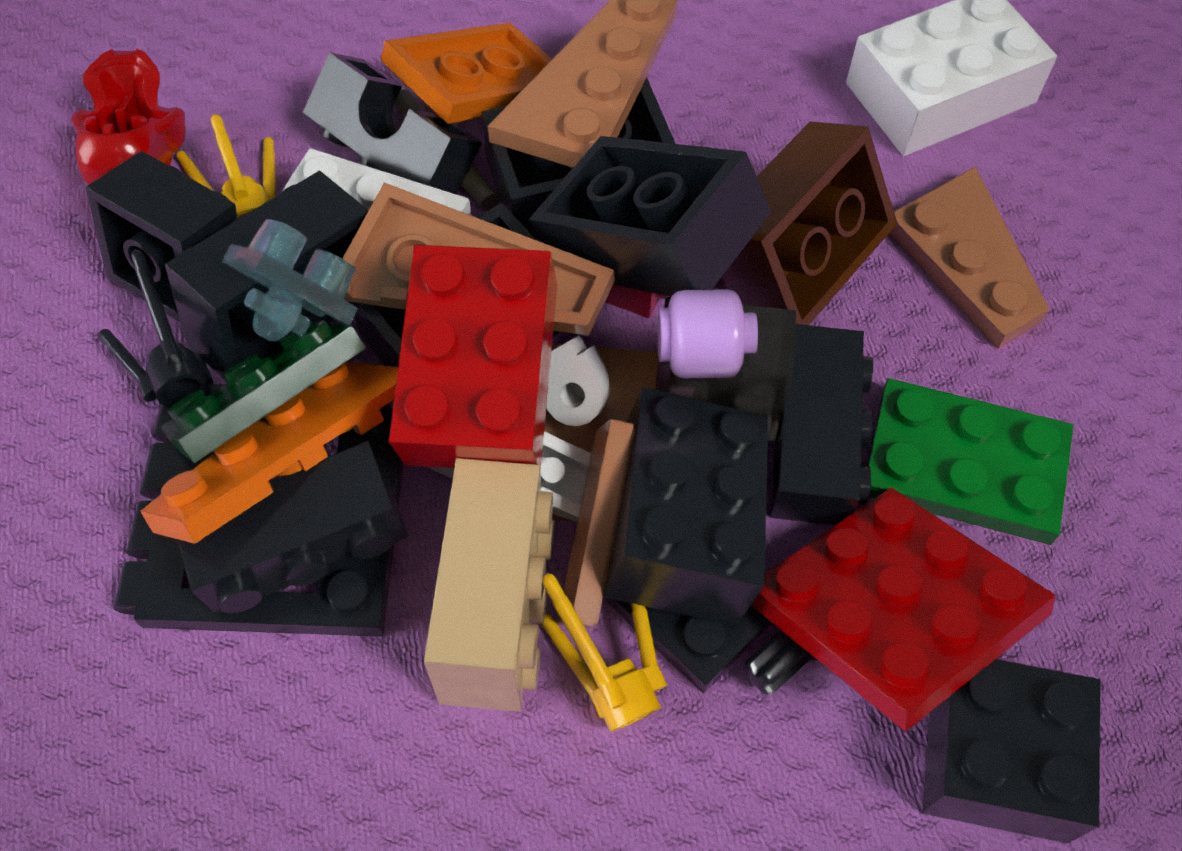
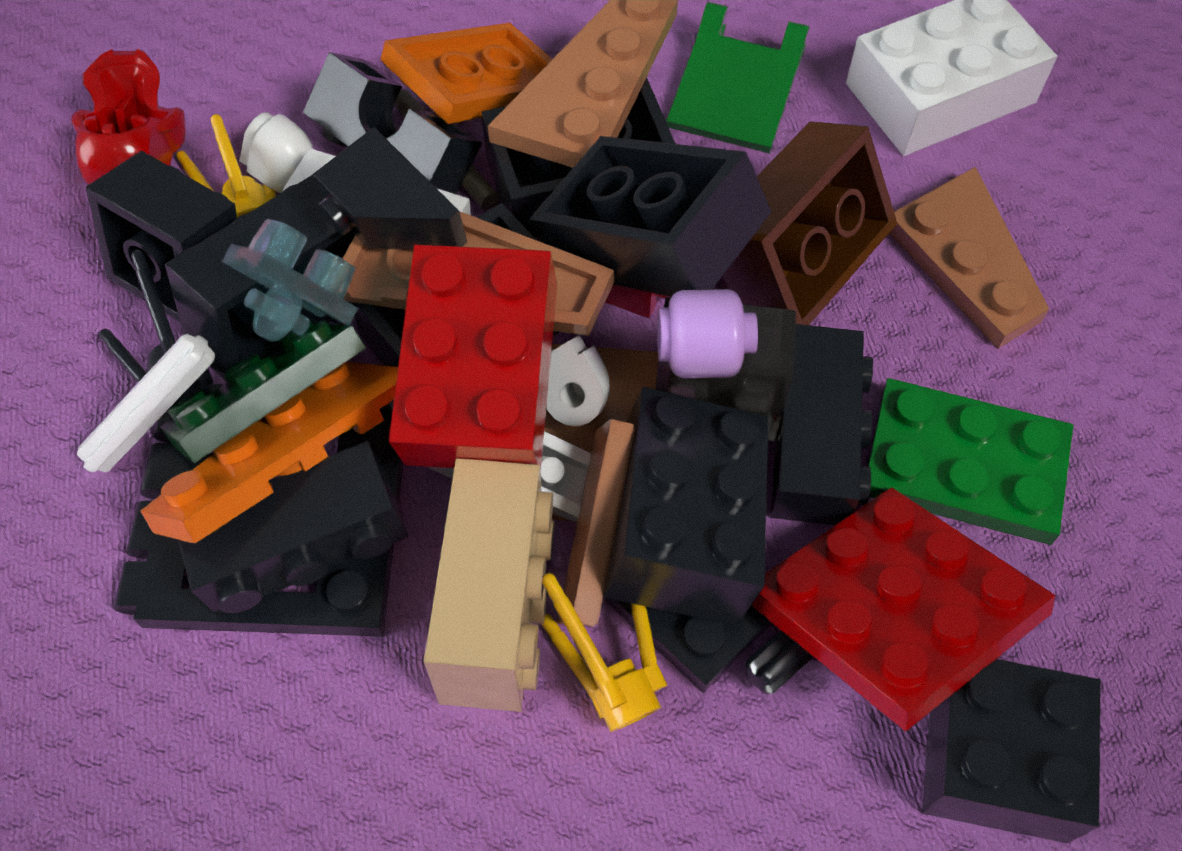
(146, 403): none -> white axle
(273, 149): none -> white piece
(385, 198): none -> black slope
(735, 86): none -> green flag

